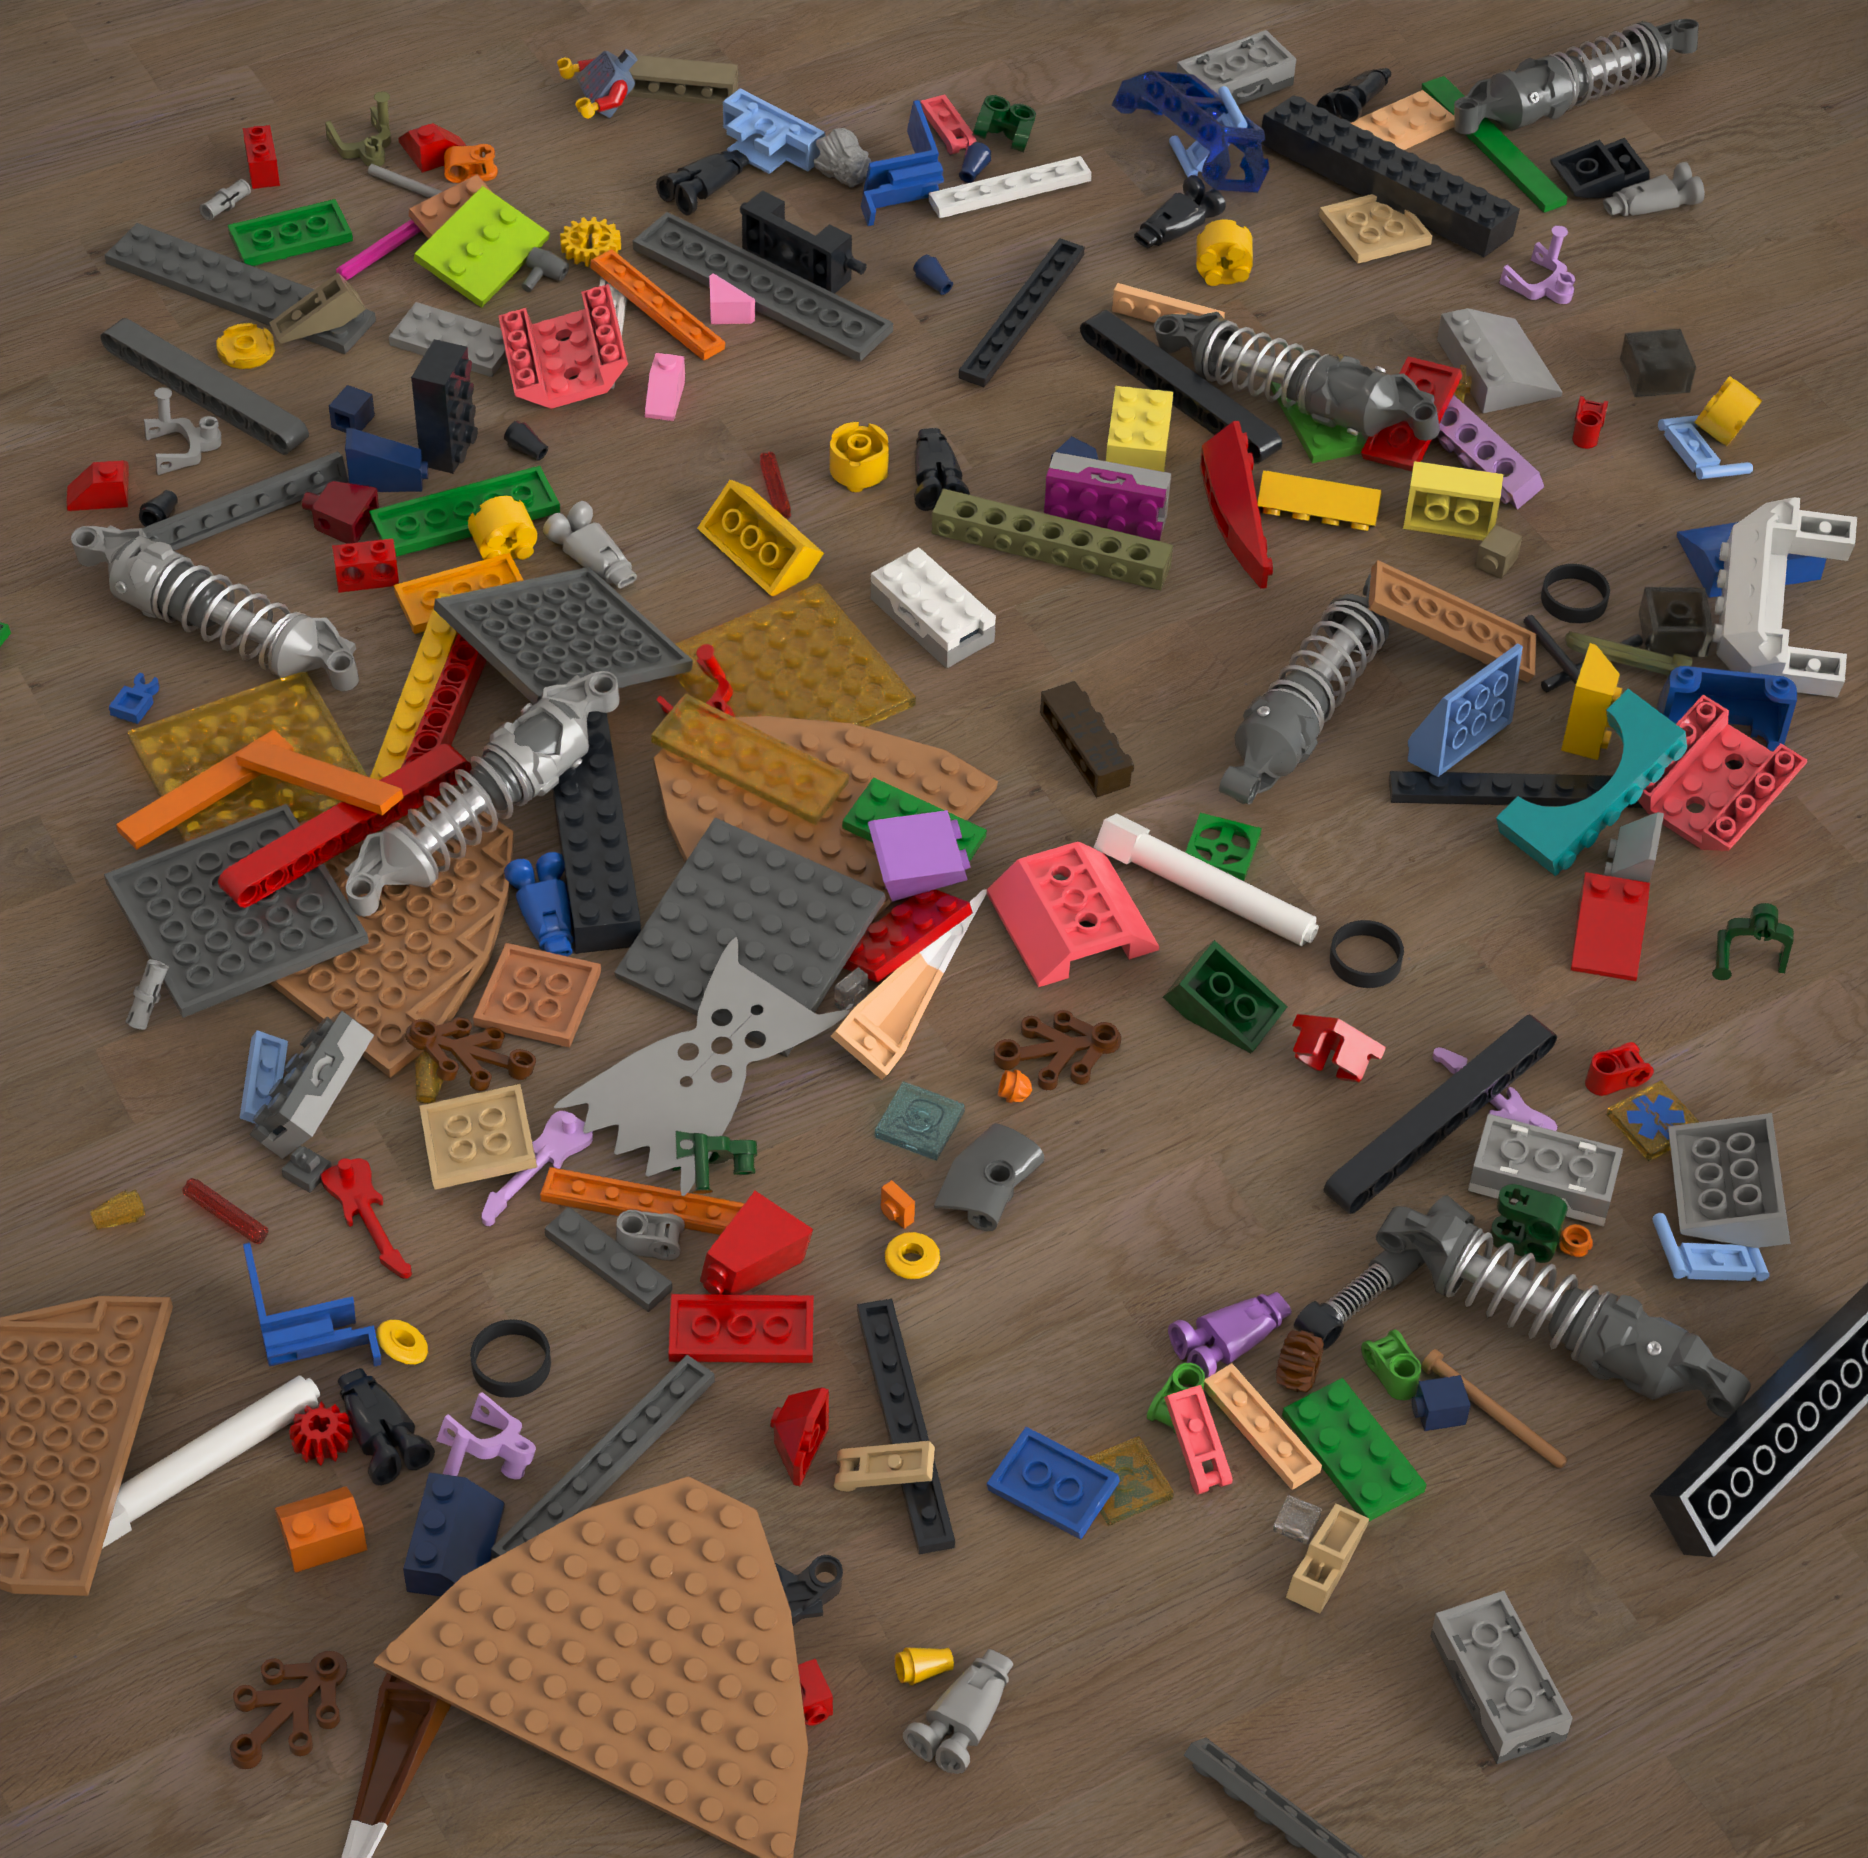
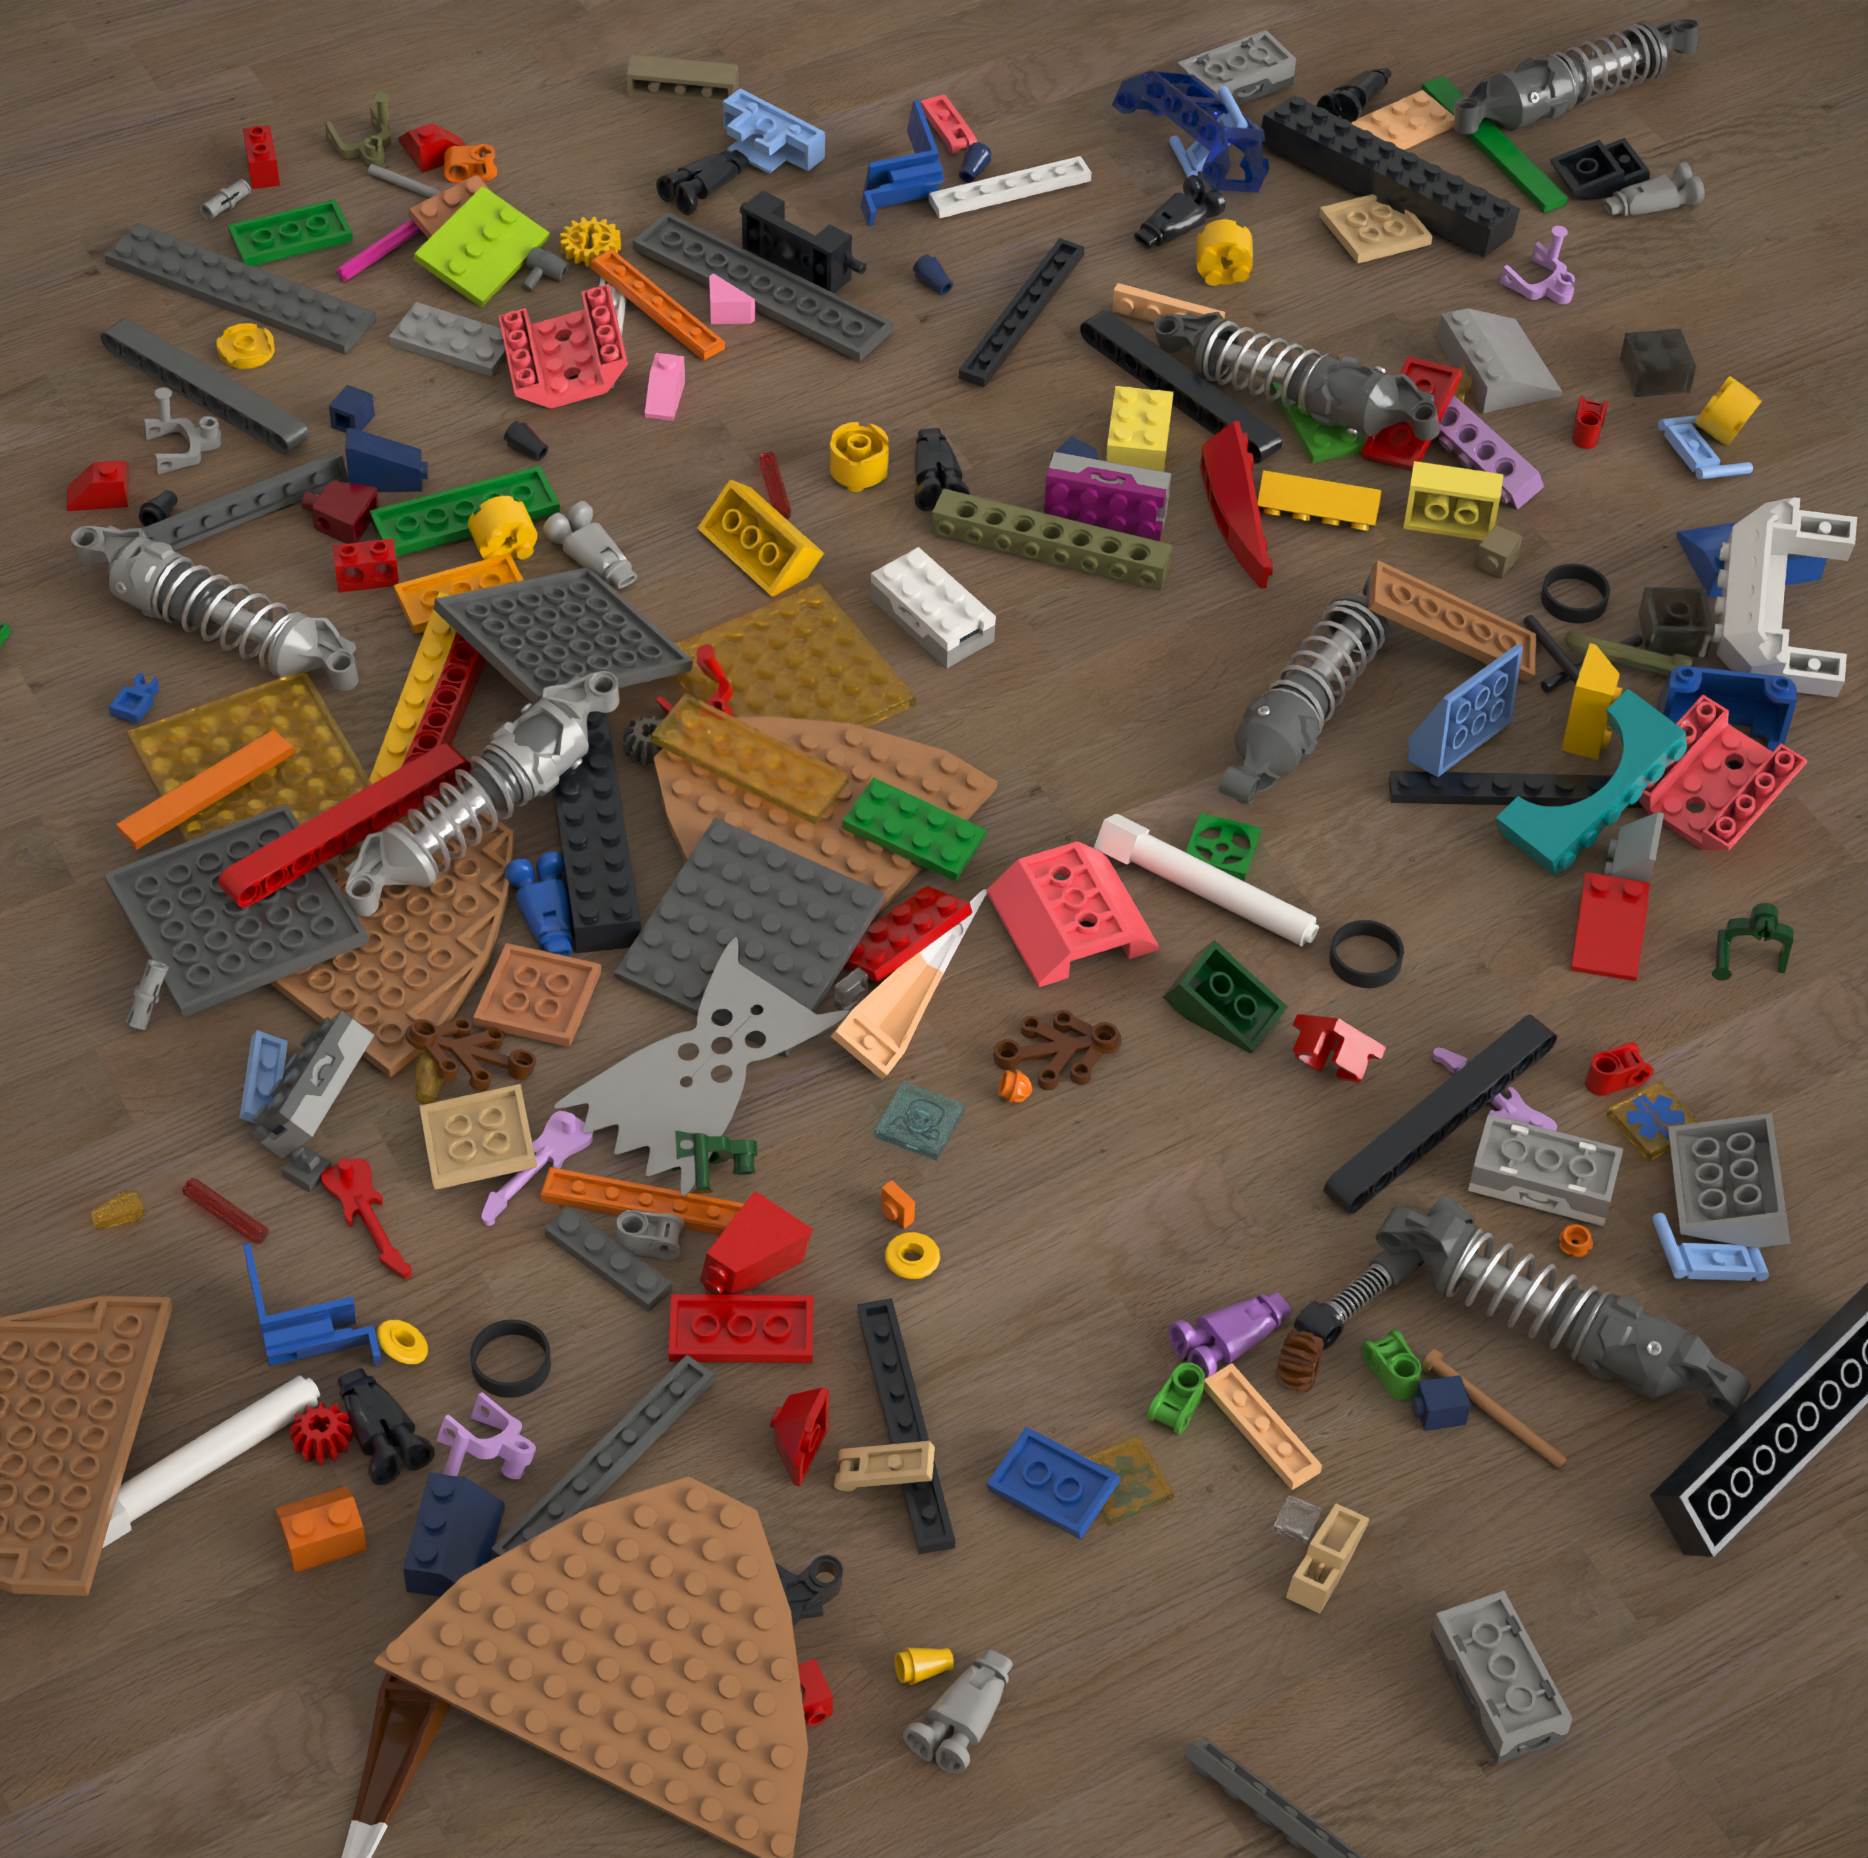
(289, 1702): reddish brown plant -> none
(319, 776): orange tile -> none
(321, 310): dark tan slope -> none
(444, 405): black brick -> none
(603, 80): torso -> none
(638, 740): none -> dark grey gear
(842, 157): light grey hair -> none
(918, 853): medium lavender slope -> none
(974, 1175): dark grey panel -> none
(998, 116): dark green piece -> none
(1086, 738): dark brown brick -> none
(1198, 1438): coral plate -> none
(1354, 1450): green plate -> none
(1536, 1224): dark green piece -> none

